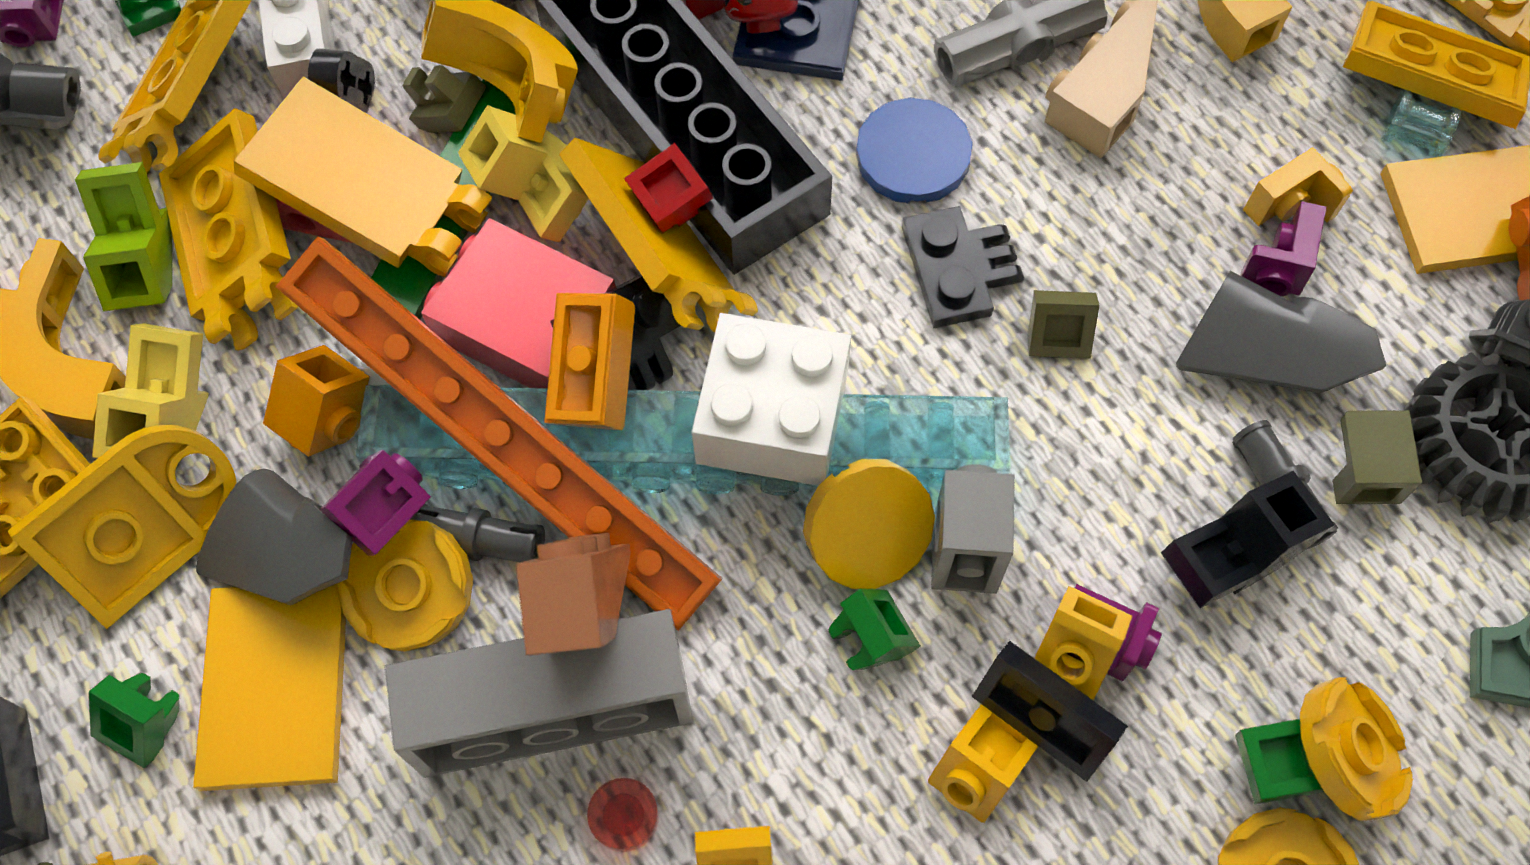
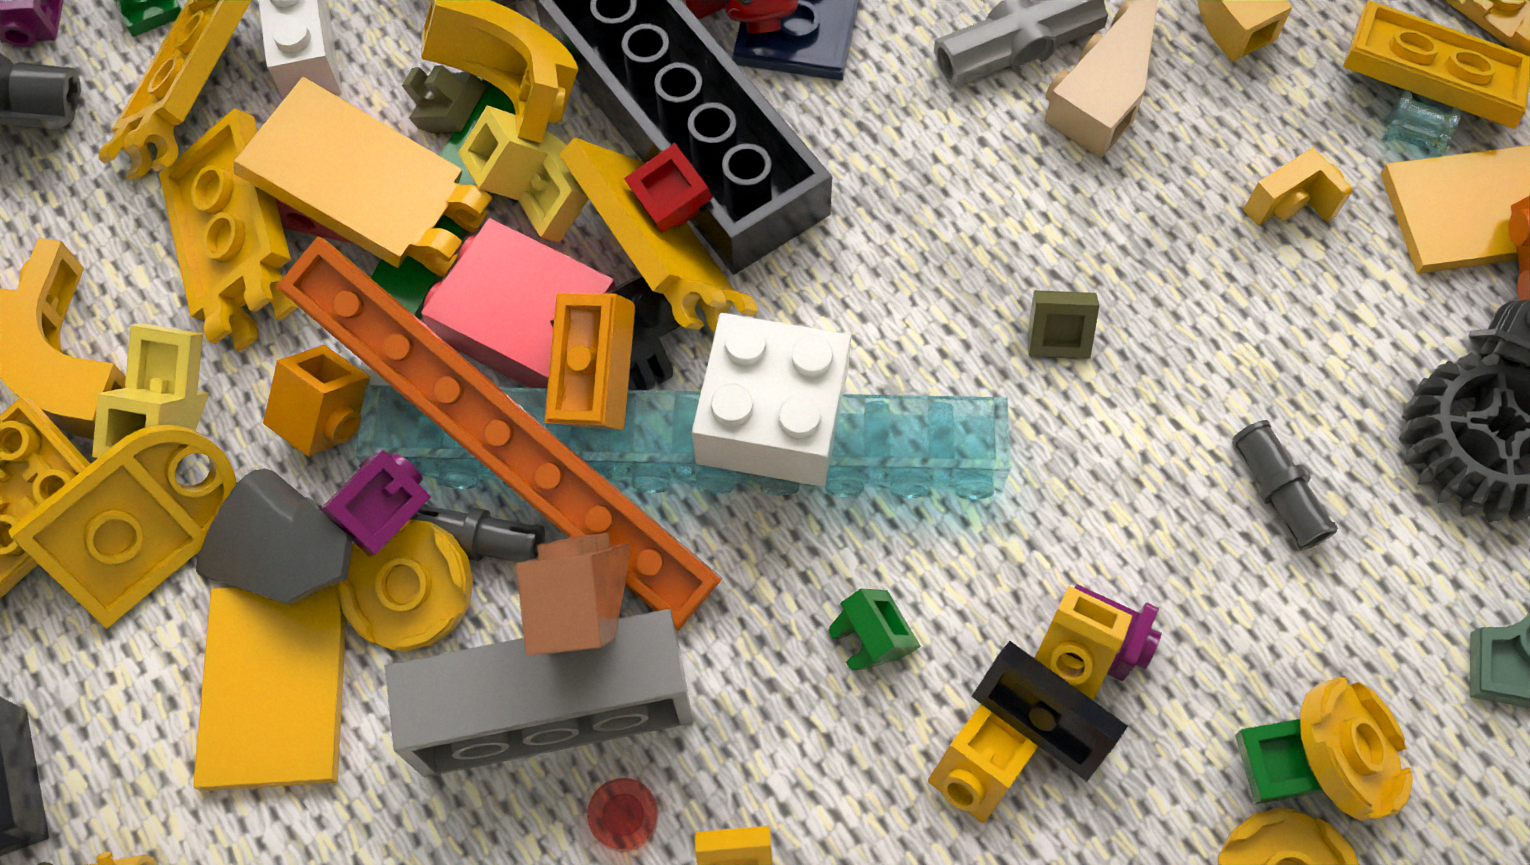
(130, 720): green tile -> none
(132, 237): lime brick -> none
(343, 76): black beam -> none
(869, 524): yellow tile -> none
(913, 150): tile -> none
(958, 265): hinge -> none
(973, 529): light grey brick -> none
(1249, 540): black brick -> none
(1280, 341): dark grey panel -> none
(1293, 254): magenta bracket -> none
(1379, 458): olive panel -> none

